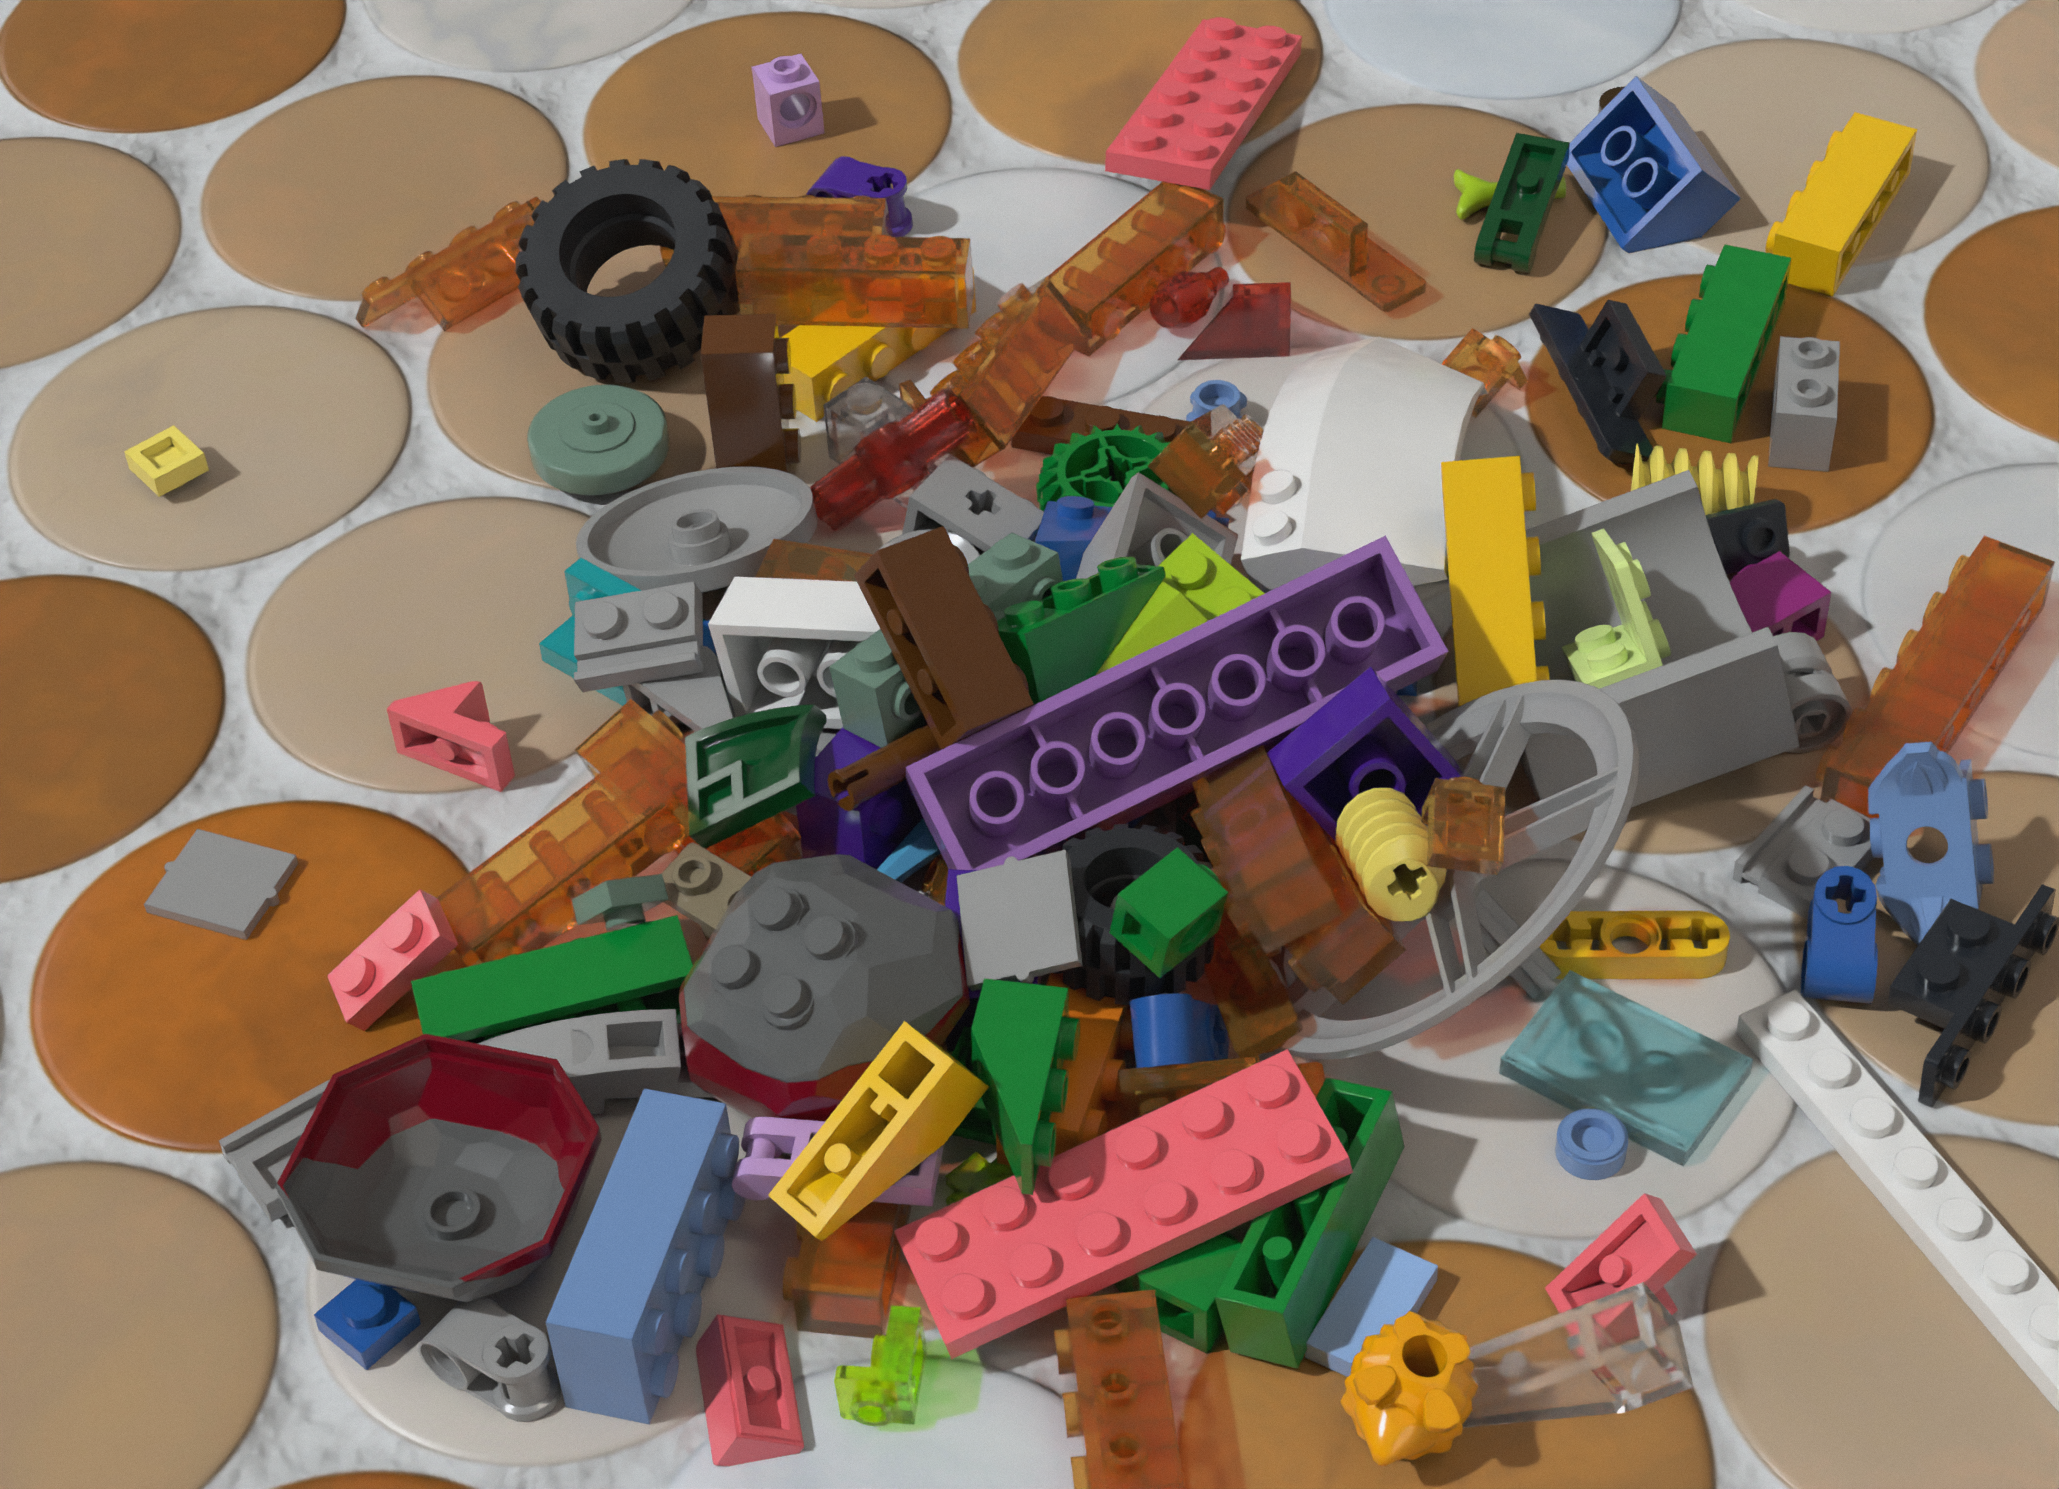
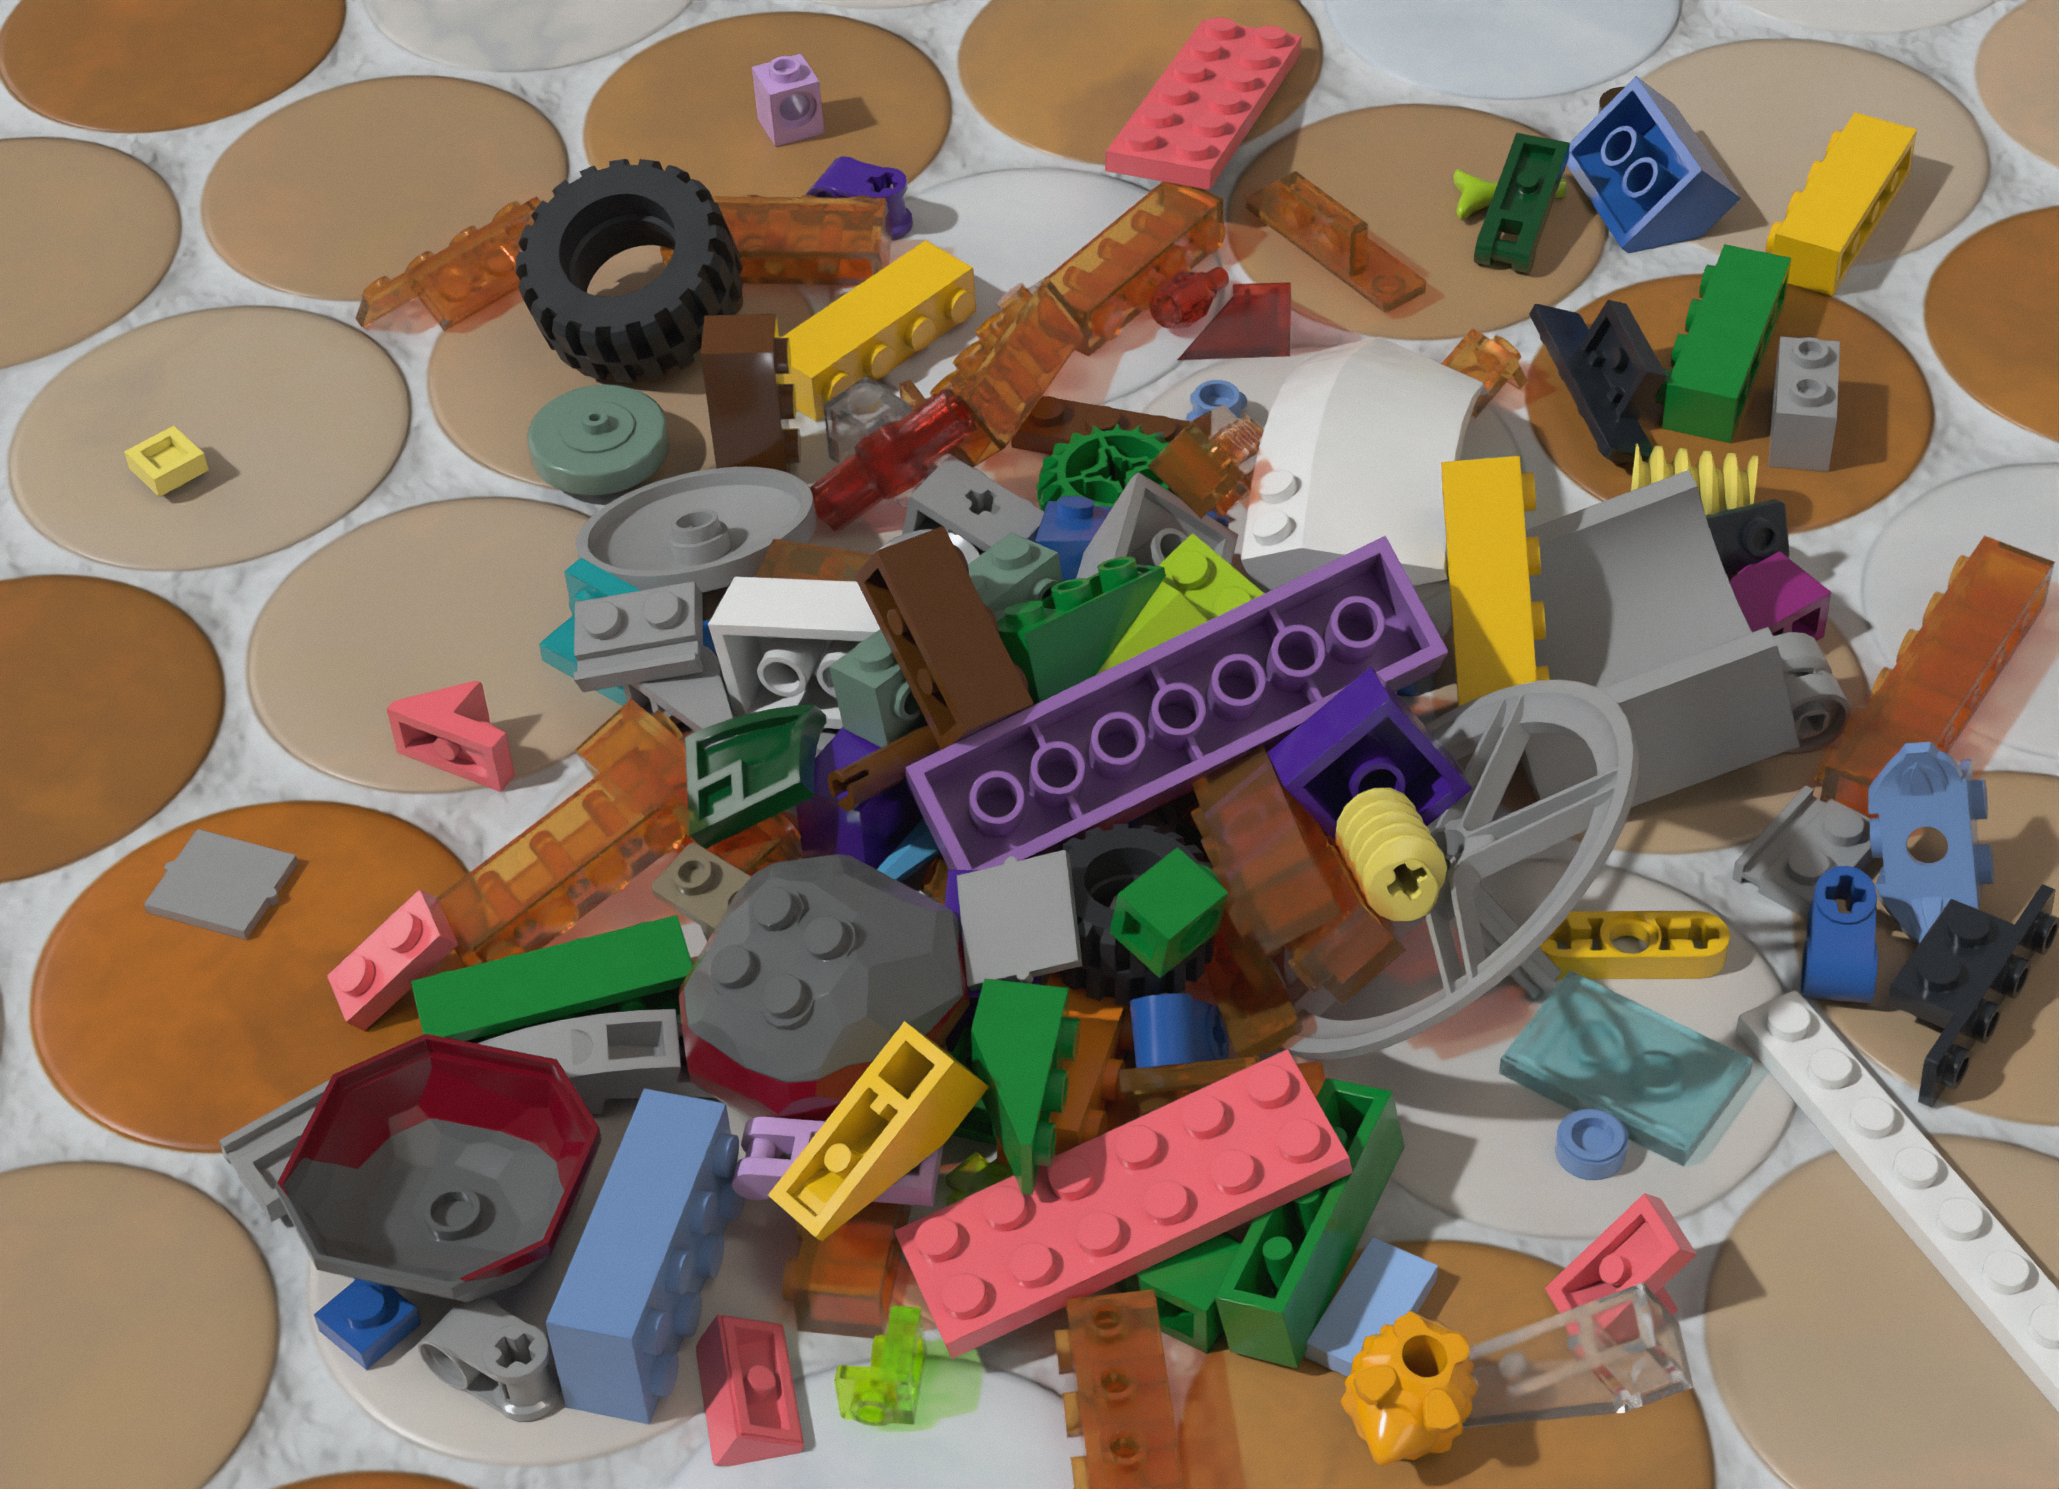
(620, 901): sand green plate -> none
(857, 280): clear orange brick -> none
(1465, 825): clear orange bracket -> none
(1614, 654): yellowish green bracket -> none

